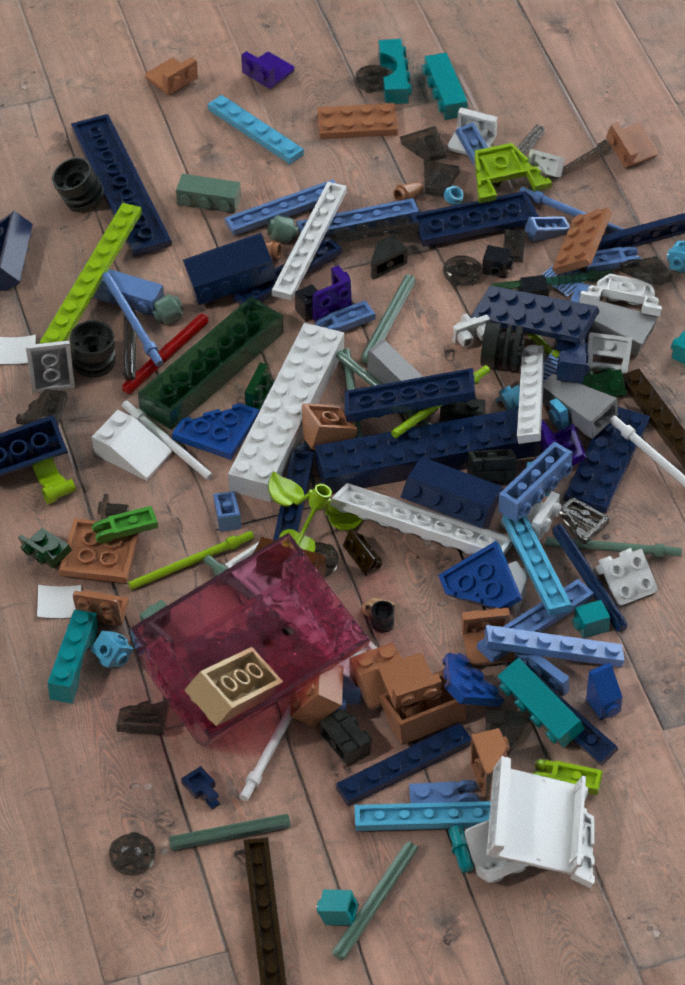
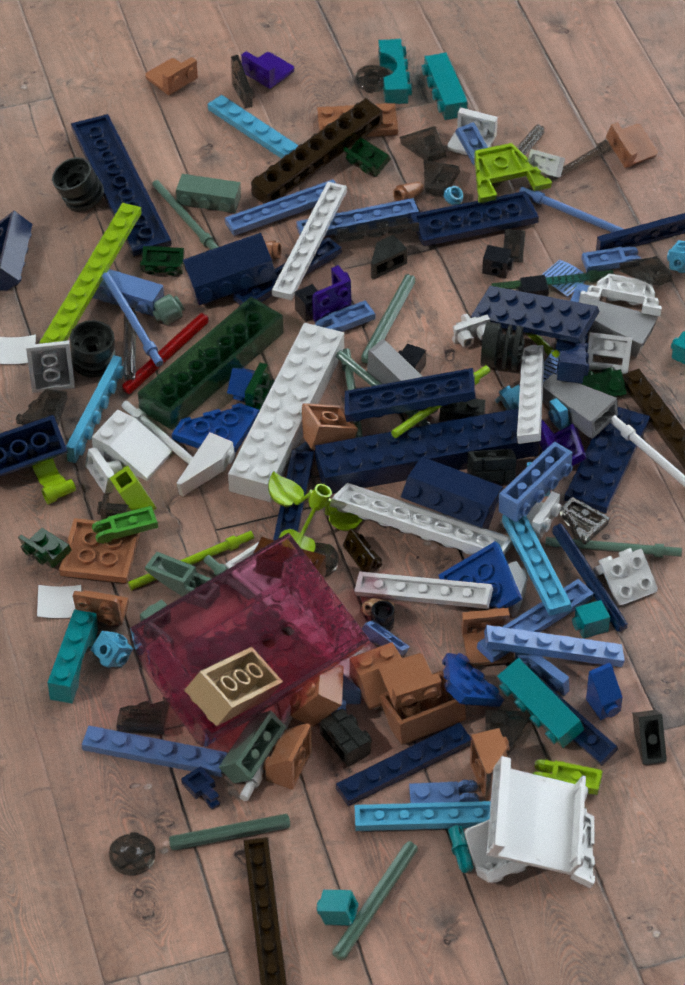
(93, 411): none -> medium azure plate
(101, 469): none -> white tile
(131, 489): none -> lime slope
(152, 750): none -> medium blue plate
(162, 260): none -> dark green bracket
(175, 574): none -> sand green slope
(205, 238): none -> sand green bar
(207, 463): none -> white slope
(227, 511): medium blue slope -> none
(239, 381): none -> blue slope
(240, 82): none -> clear smoke wing
(252, 747): none -> sand green brick
(282, 229): sand green head -> none
(289, 756): none -> nougat slope
(316, 152): none -> dark brown brick
(367, 156): none -> dark green bracket
(380, 635): none -> medium blue plate
(414, 356): none -> black brick
(424, 590): none -> white plate
(462, 273): clear smoke wheel -> none
(539, 227): medium blue slope -> none
(582, 240): nougat plate -> none
(650, 736): none -> pearl dark grey slope

